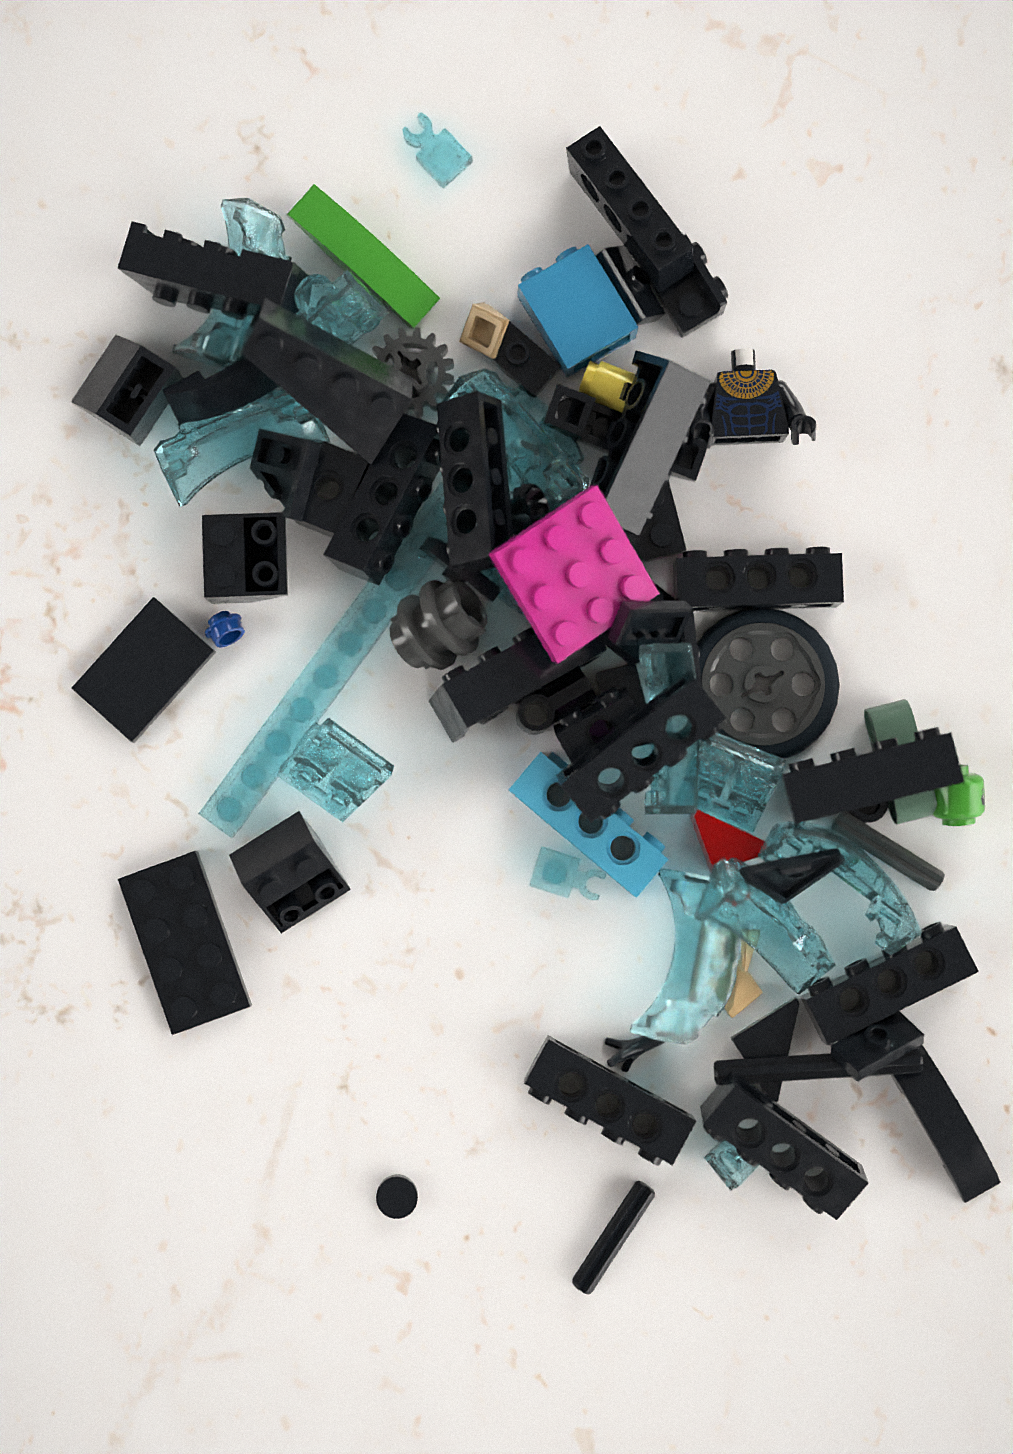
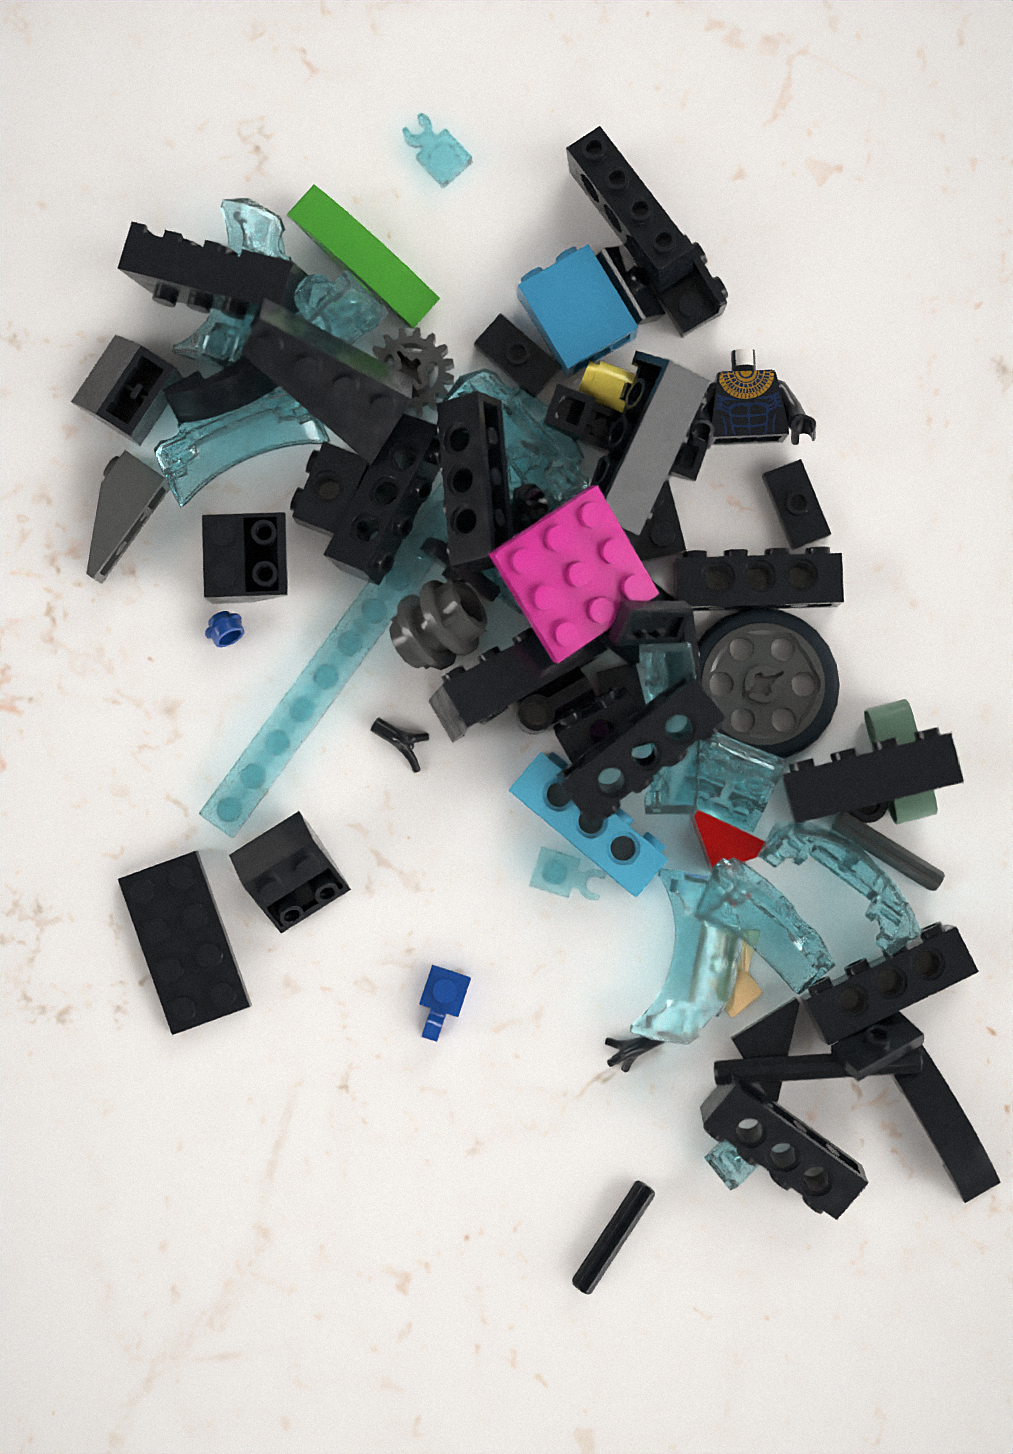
(124, 506): none -> dark grey slope
(143, 670): black tile -> none
(286, 469): black wing -> none
(334, 769): clear light blue plate -> none
(397, 1196): black tile -> none
(400, 739): none -> black bar
(444, 995): none -> blue plate
(484, 329): tan slope -> none
(671, 1122): black brick -> none
(792, 875): black tile -> none
(796, 504): none -> black plate
(961, 802): bright green head -> none

